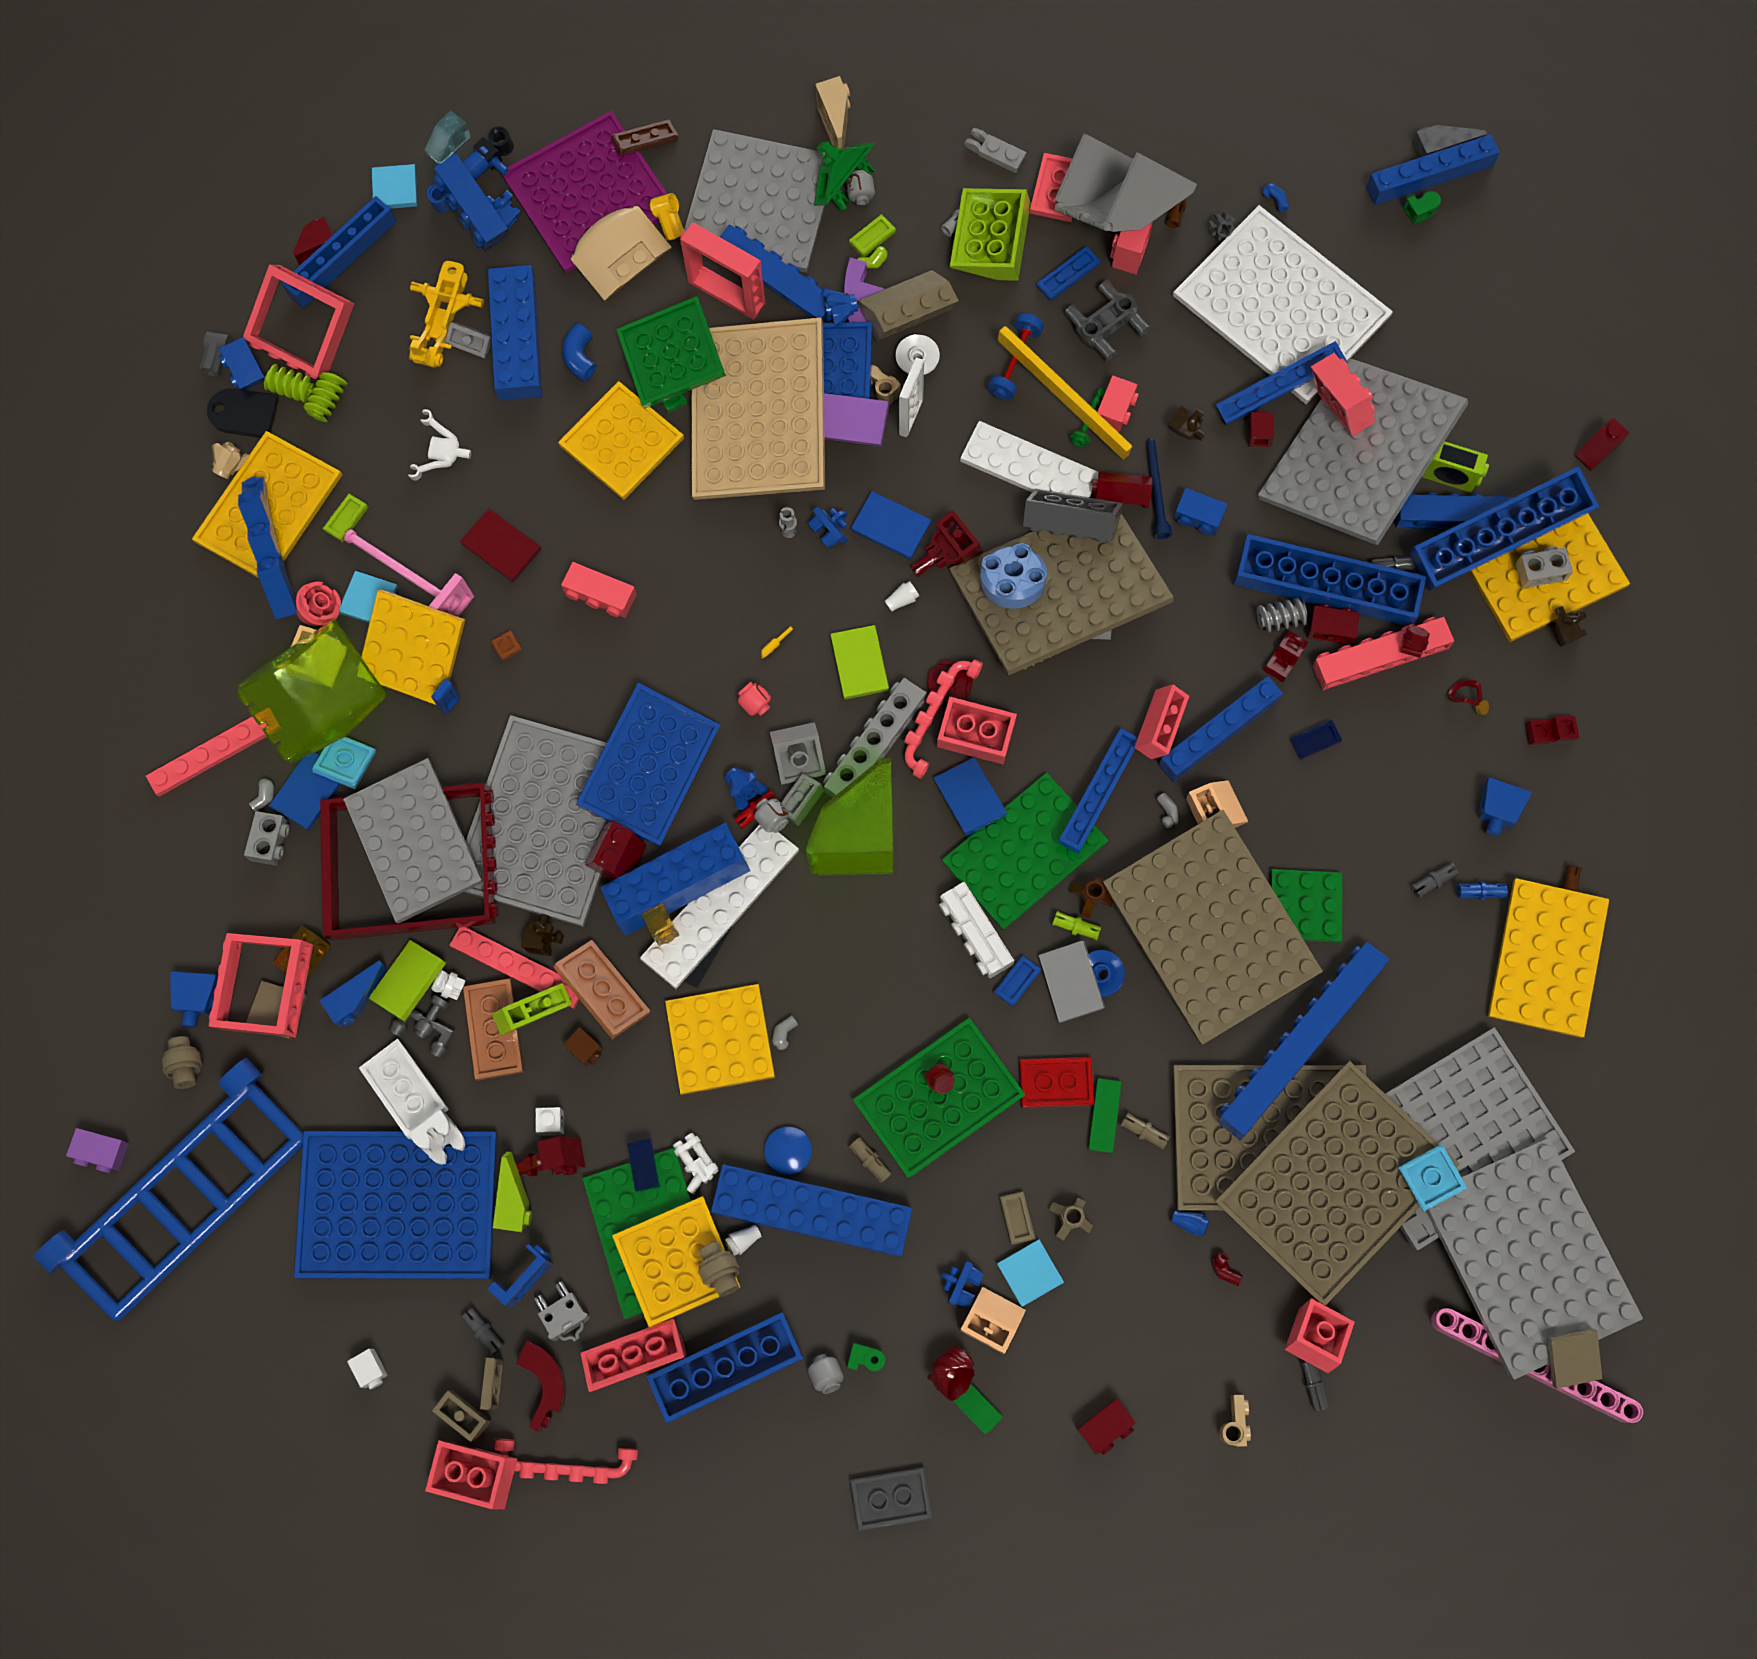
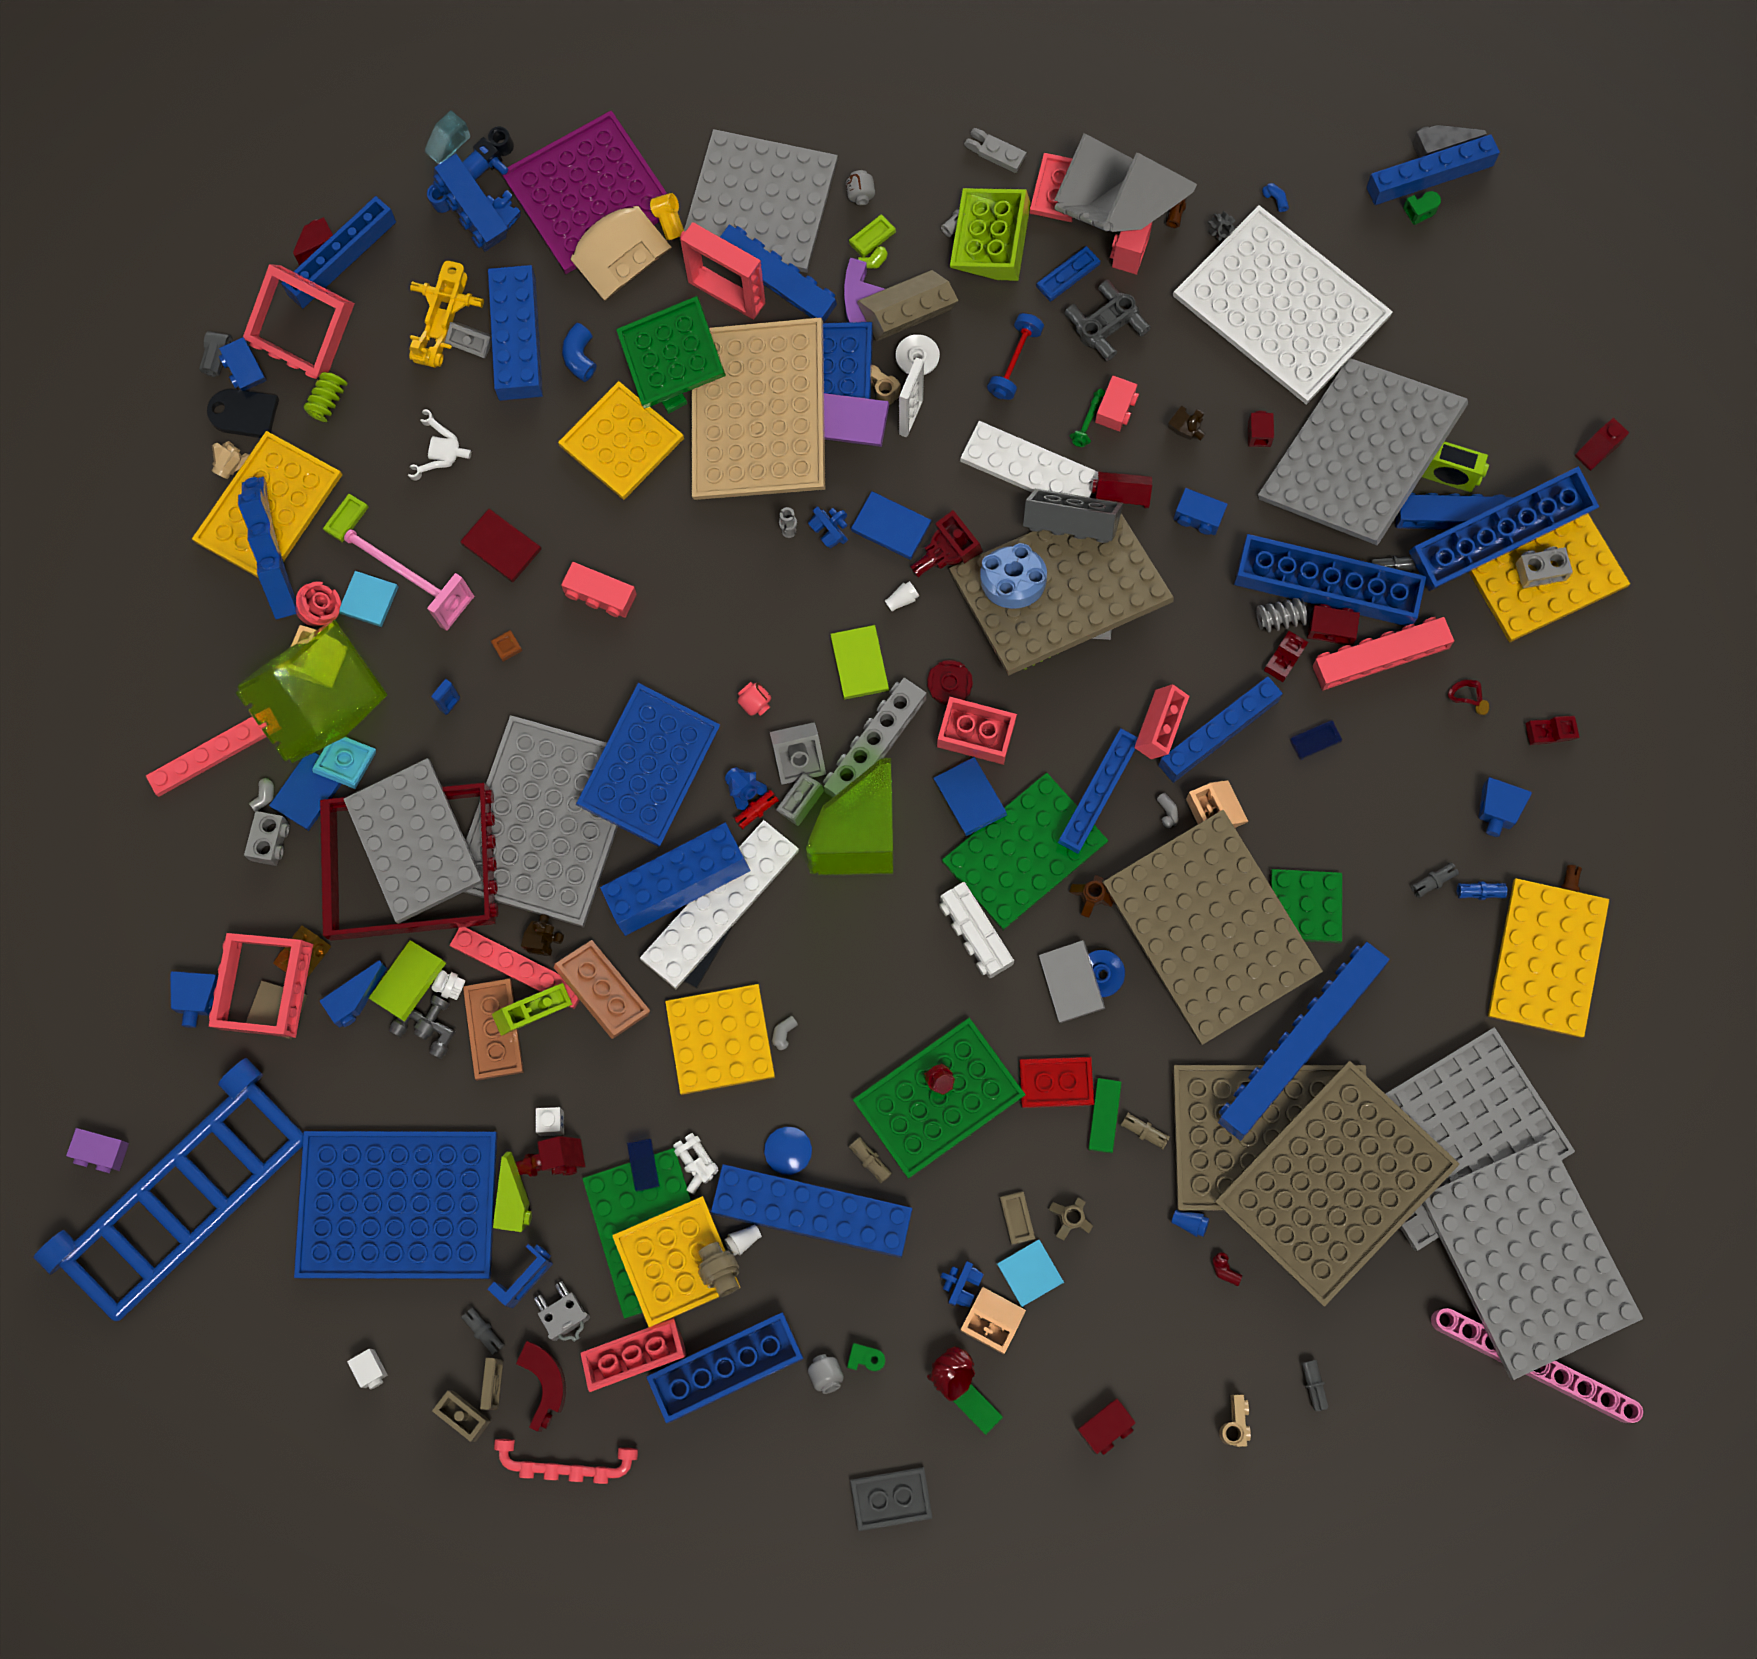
(181, 1062): dark tan piece -> none
(288, 383): lime piece -> none
(395, 185): medium azure tile -> none
(411, 645): yellow plate -> none
(412, 1101): white hinge -> none
(471, 1475): coral brick -> none
(583, 1047): reddish brown brick -> none
(616, 851): dark red slope -> none
(644, 137): reddish brown tile -> none
(660, 925): clear yellow brick -> none
(771, 815): light grey head -> none
(774, 643): yellow piece -> none
(833, 109): tan slope -> none
(836, 168): green connector -> none
(839, 306): blue rock -> none
(925, 719): coral bar -> none
(1017, 981): blue tile -> none
(1064, 392): yellow tile -> none
(1076, 925): lime pin -> none
(1162, 528): dark blue piece -> none
(1274, 386): blue plate -> none
(1319, 1335): coral brick -> none
(1344, 394): coral brick -> none
(1414, 641): dark red piece -> none
(1432, 1177): medium azure tile -> none
(1567, 626): dark brown piece -> none
(1574, 1358): dark tan tile -> none

